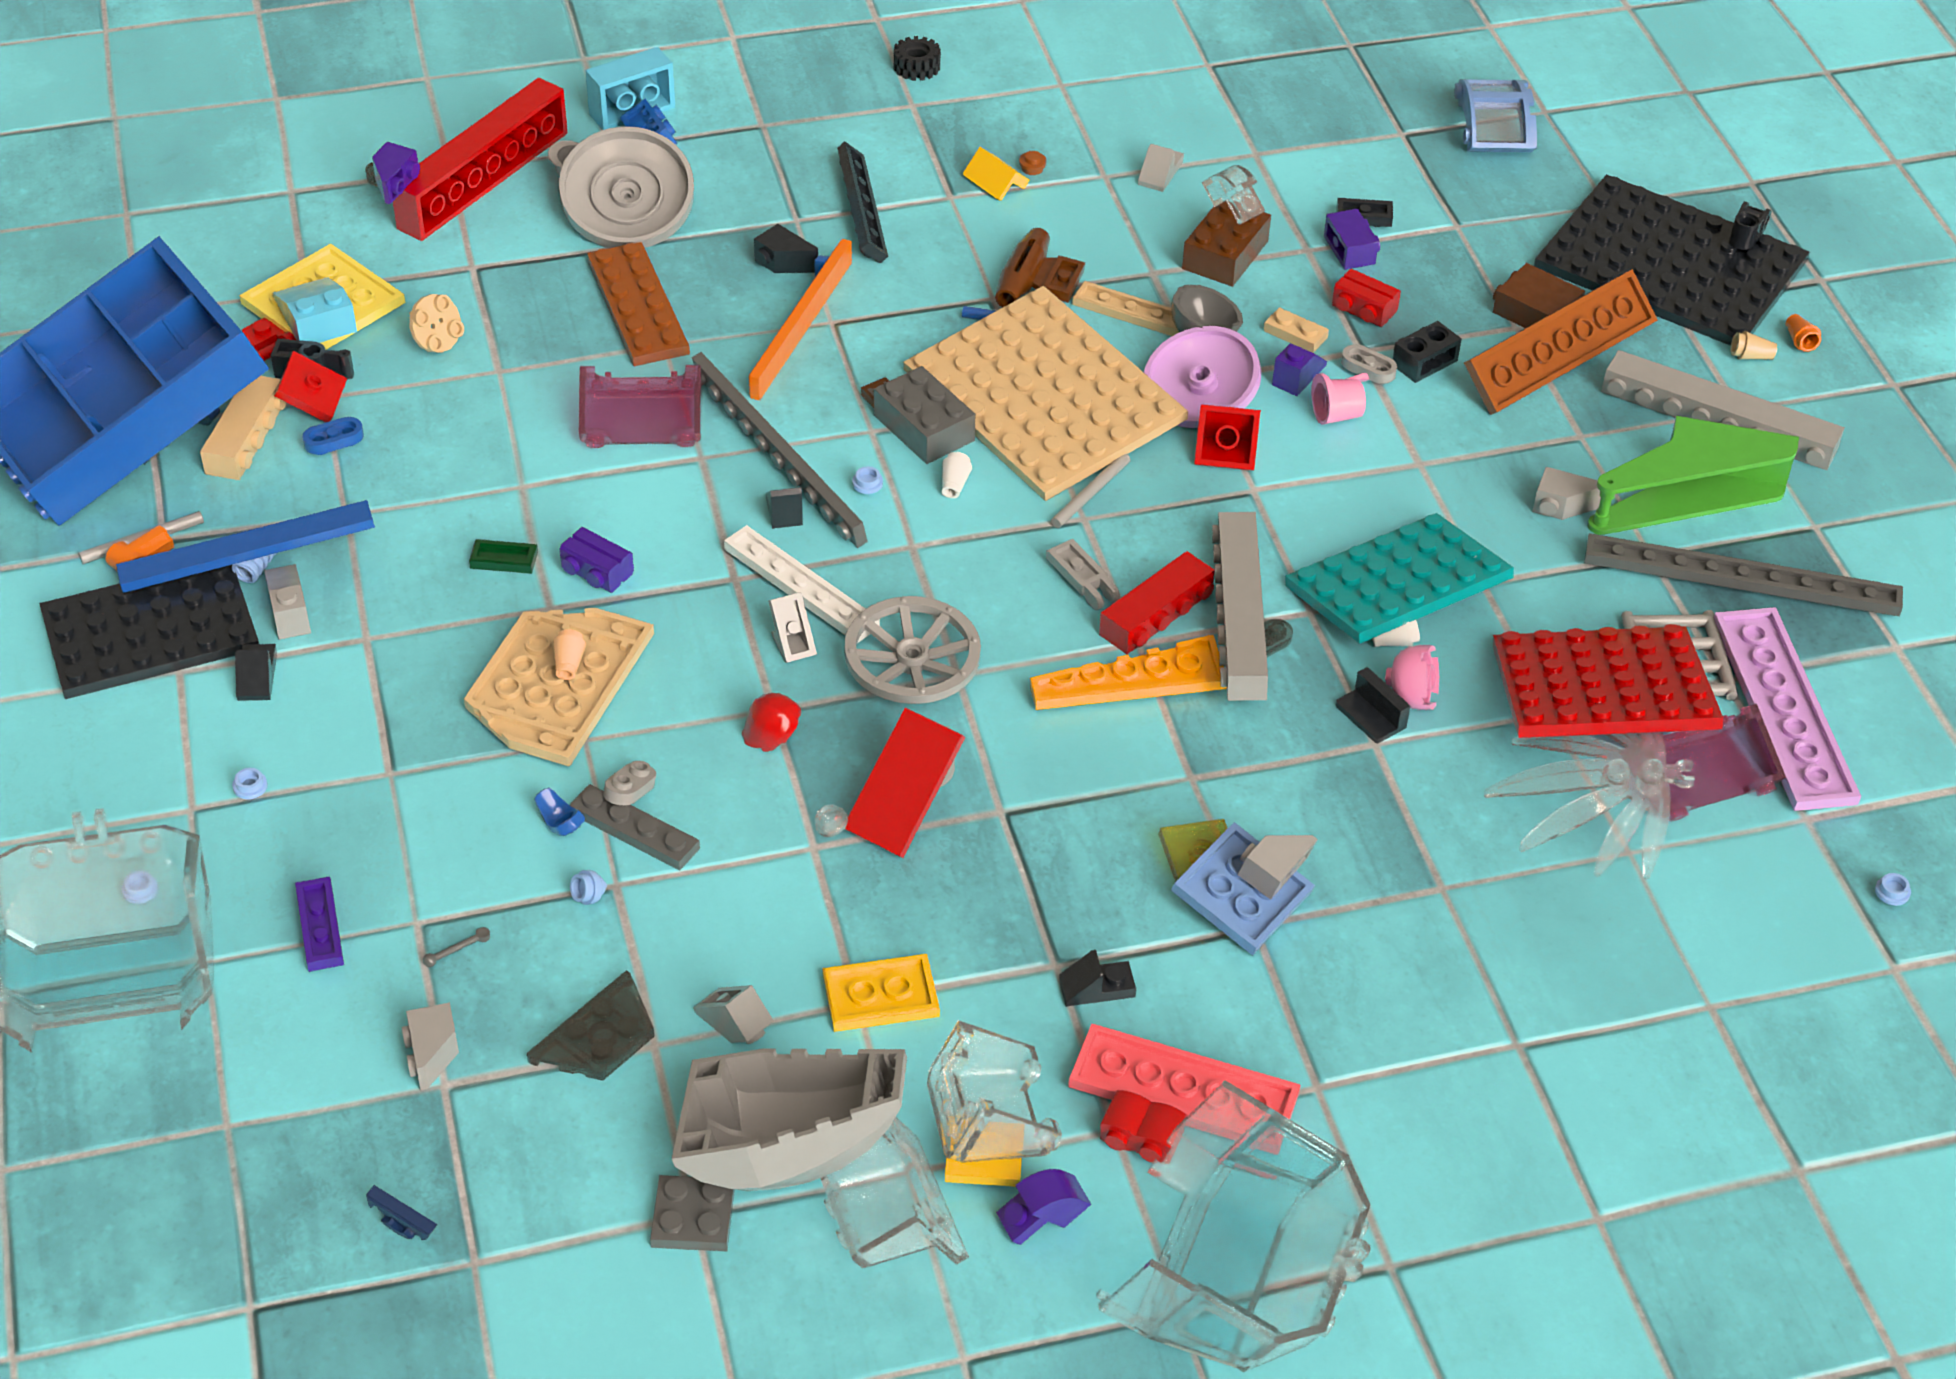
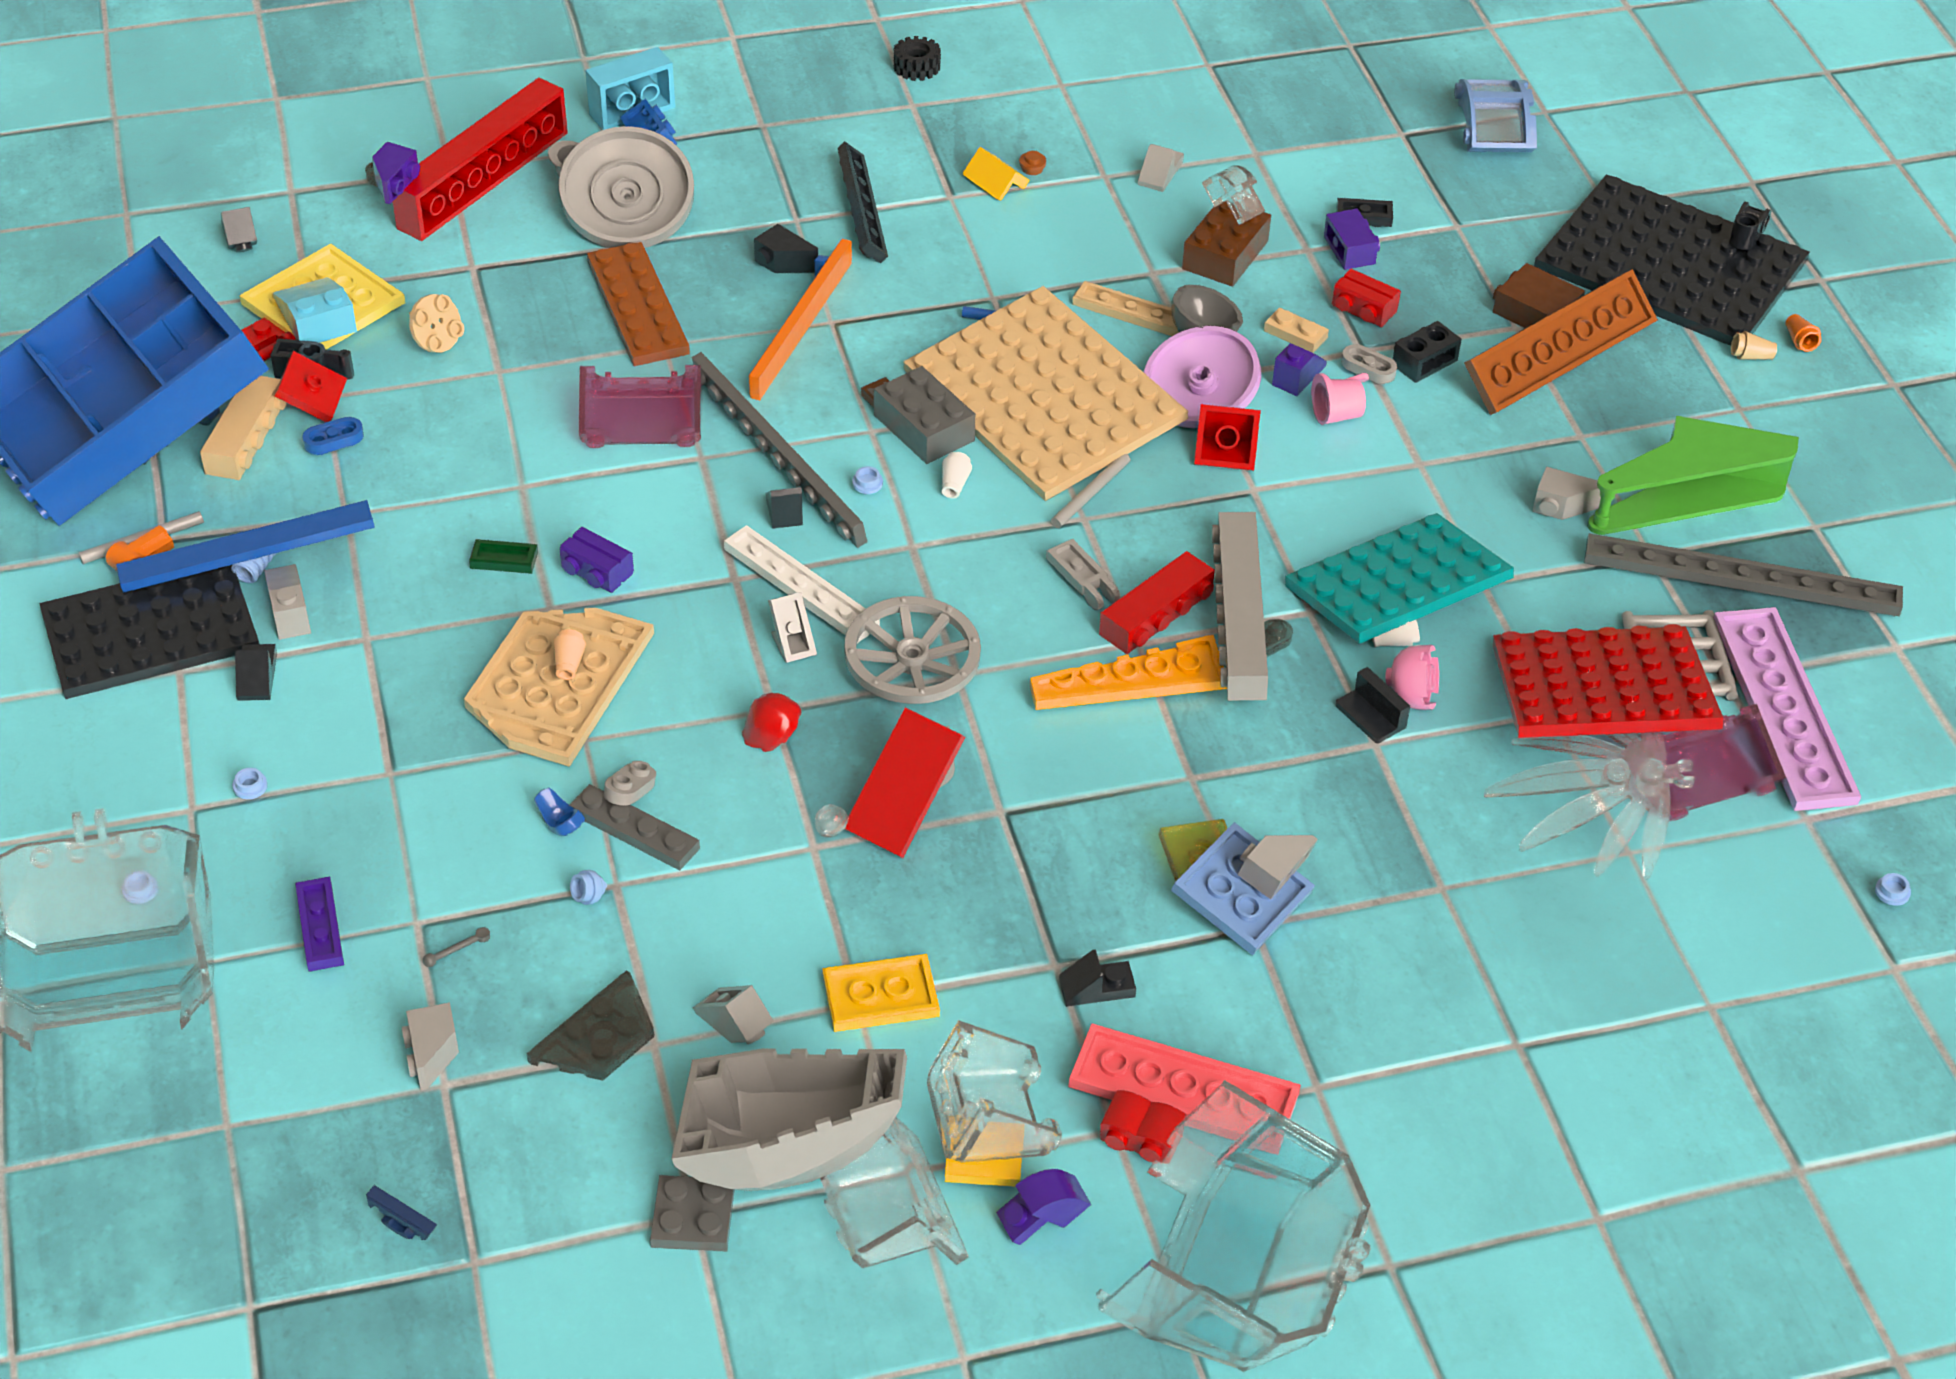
(239, 229): none -> slope
(1030, 268): reddish brown plate -> none
(1696, 398): light grey brick -> none

